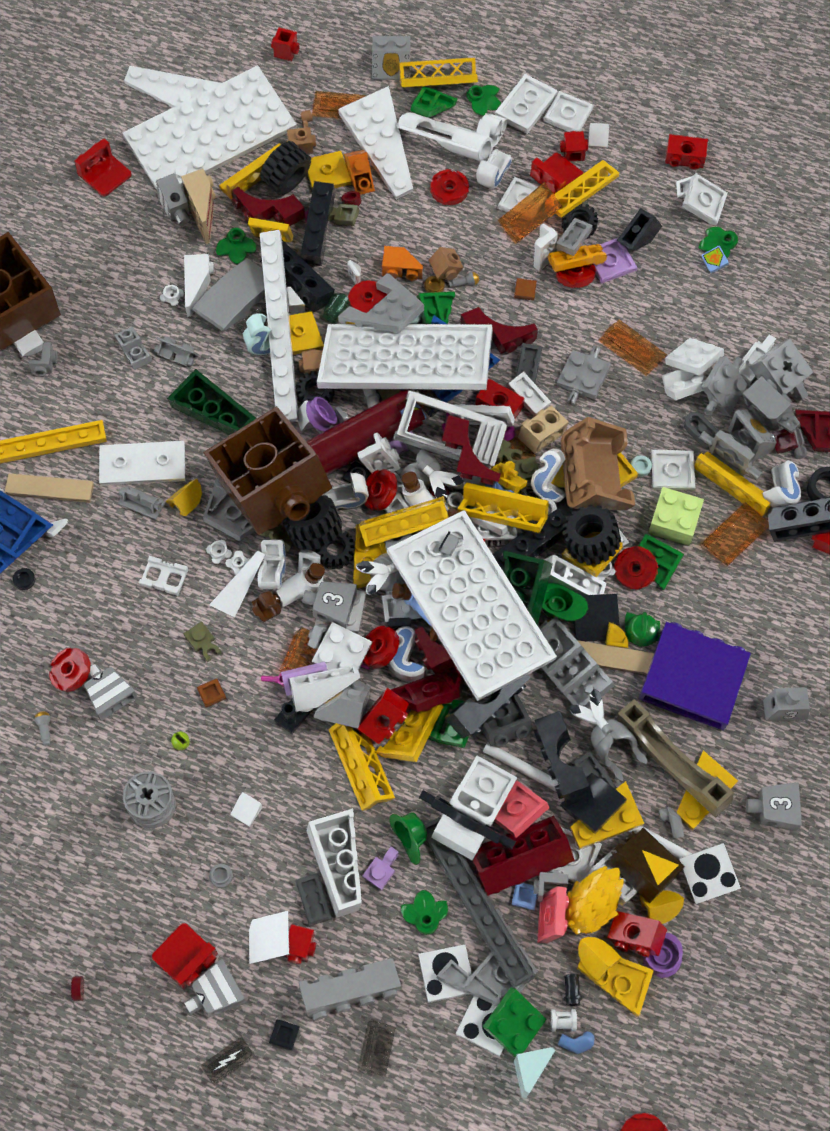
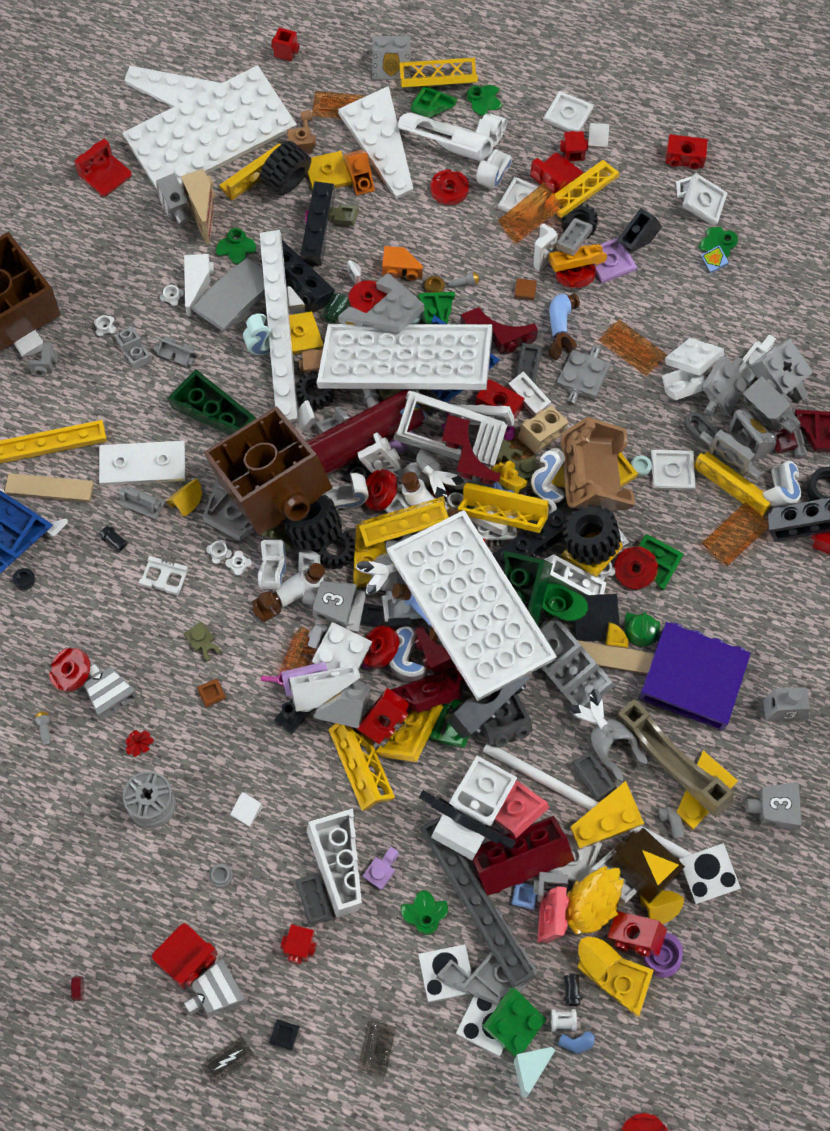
(104, 320): none -> white plate
(108, 534): none -> black pin
(138, 742): none -> red plant
(177, 744): lime hinge -> none
(232, 595): white sticker -> none
(259, 226): yellow plate -> none
(268, 937): white sticker -> none
(284, 210): dark red arch -> none
(320, 414): medium lavender piece -> none
(350, 988): light grey wedge -> none
(351, 198): dark red tile -> none
(372, 615): none -> black tile
(410, 832): green piece -> none
(446, 263): medium nougat brick -> none
(449, 544): light grey piece -> none
(526, 103): white plate -> none
(558, 311): none -> piece
(571, 780): black arch -> none
(598, 809): black slope -> none
(676, 516): yellowish green brick -> none

